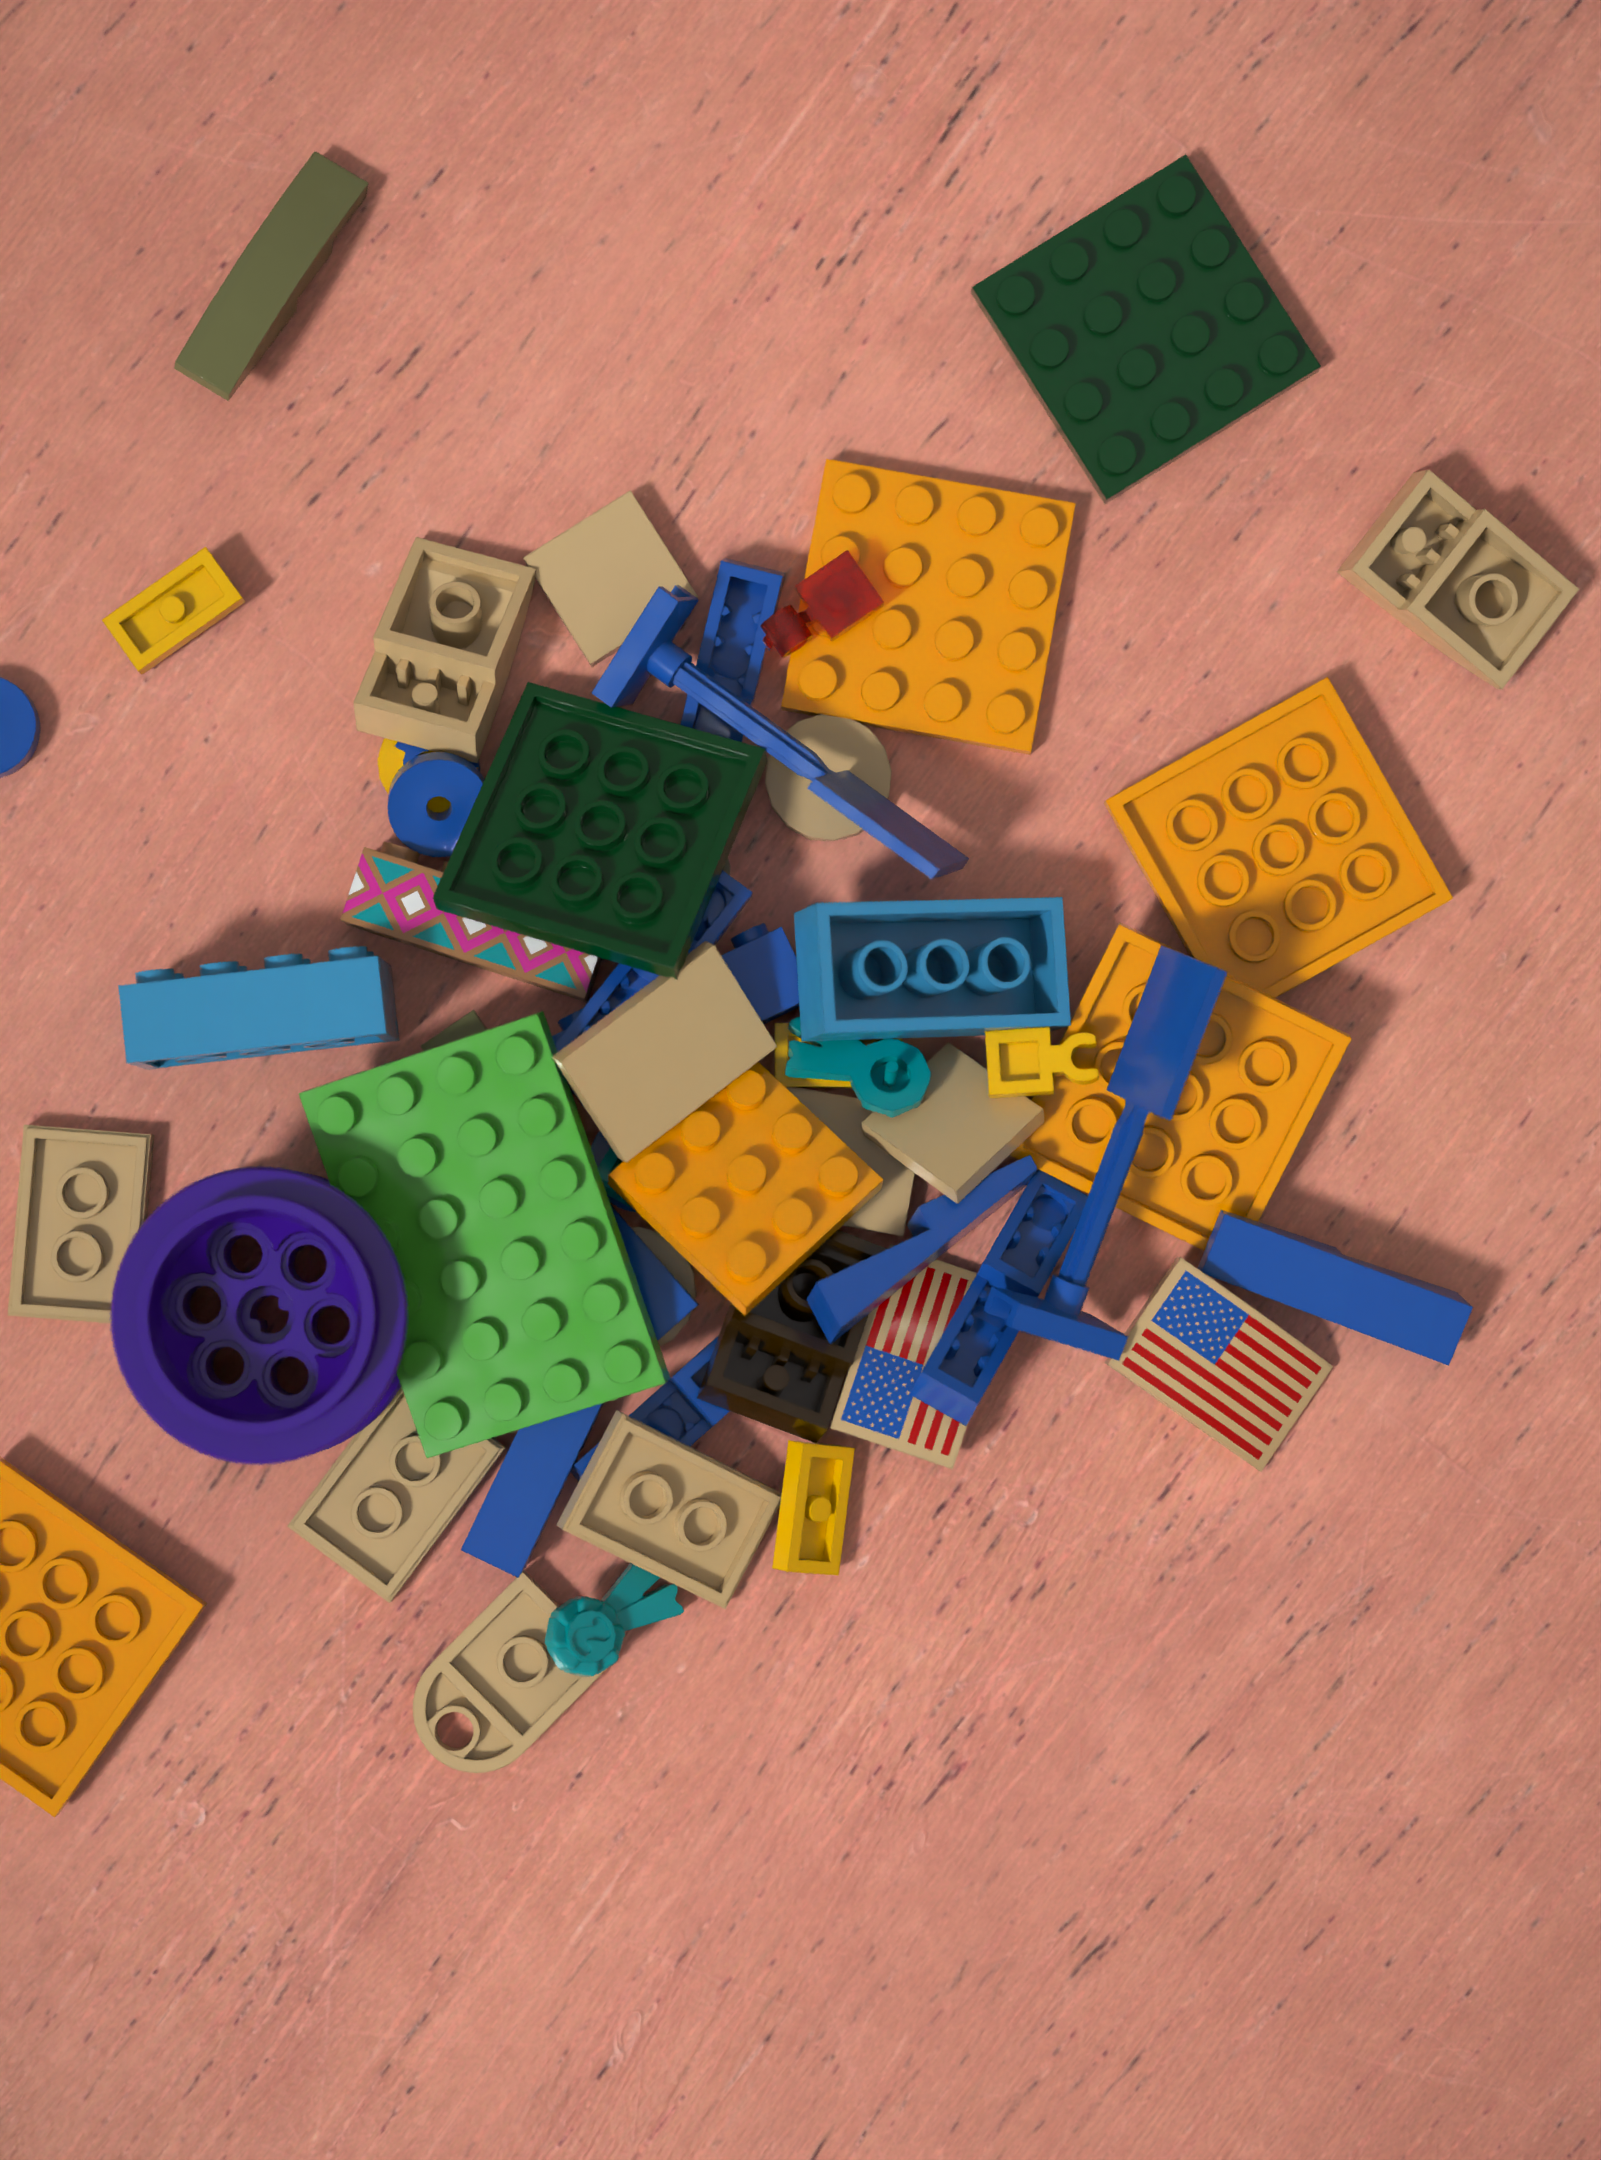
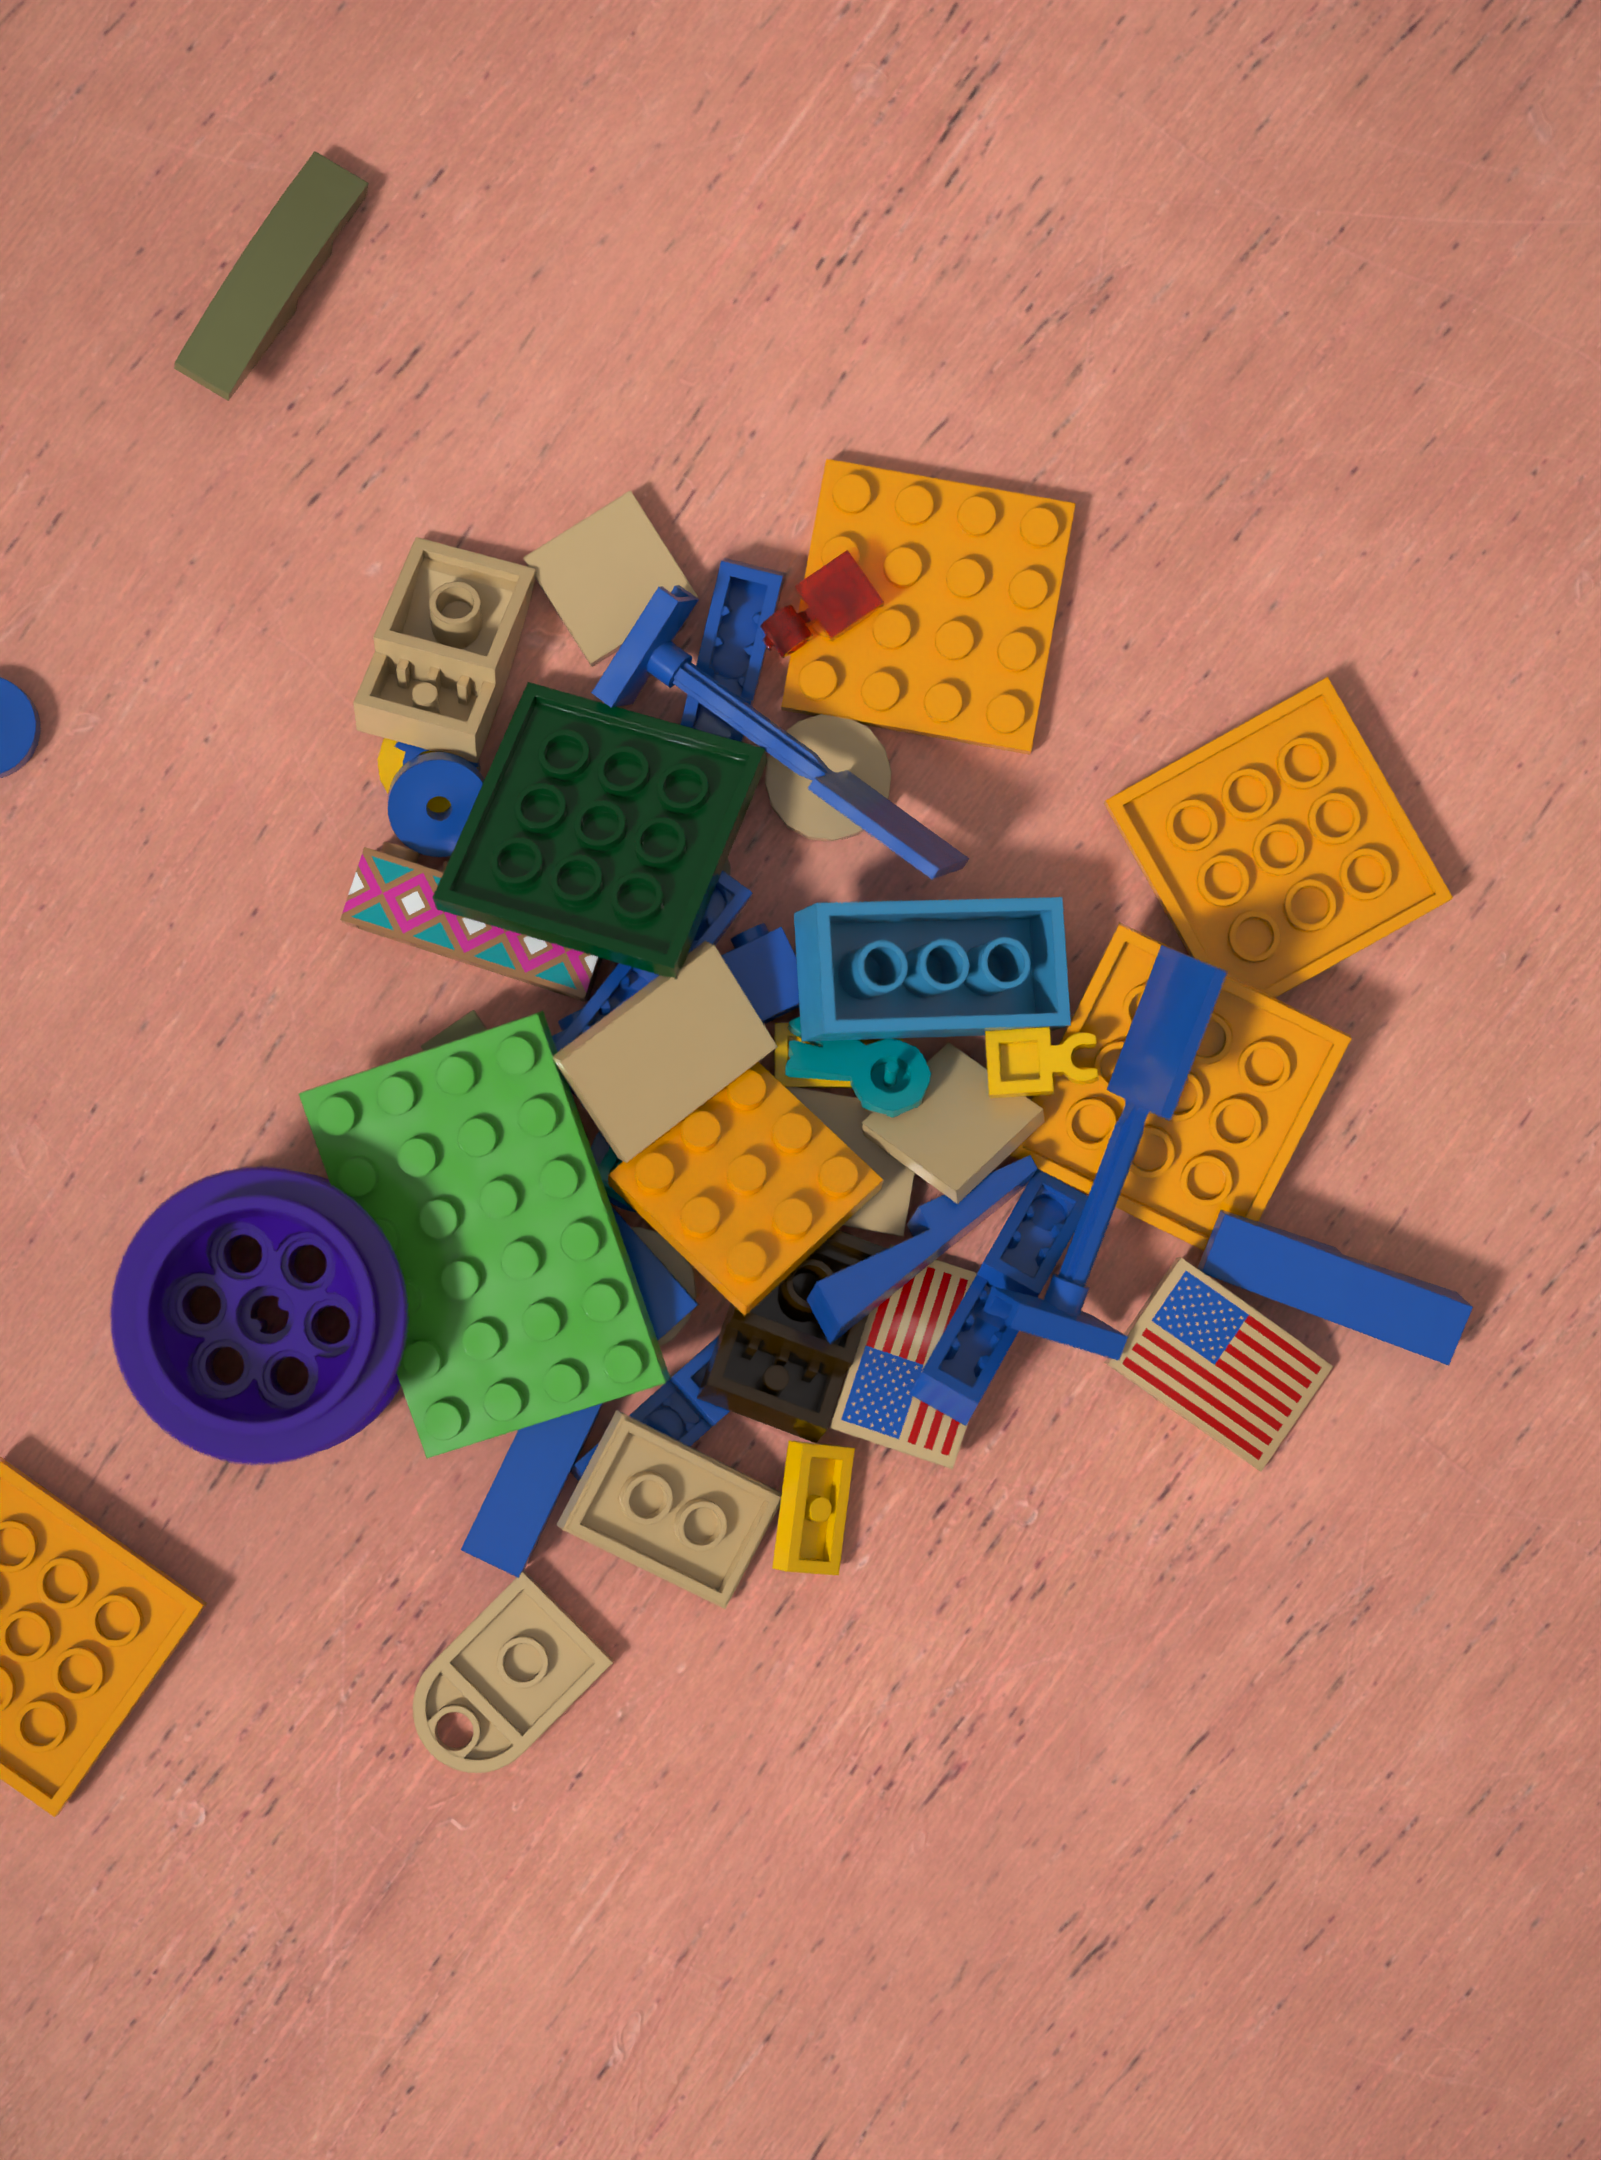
(75, 1218): tan tile -> none
(173, 610): yellow plate -> none
(258, 1012): dark azure brick -> none
(388, 1501): tan tile -> none
(589, 1632): teal piece -> none
(1145, 329): dark green plate -> none
(1458, 579): tan slope -> none

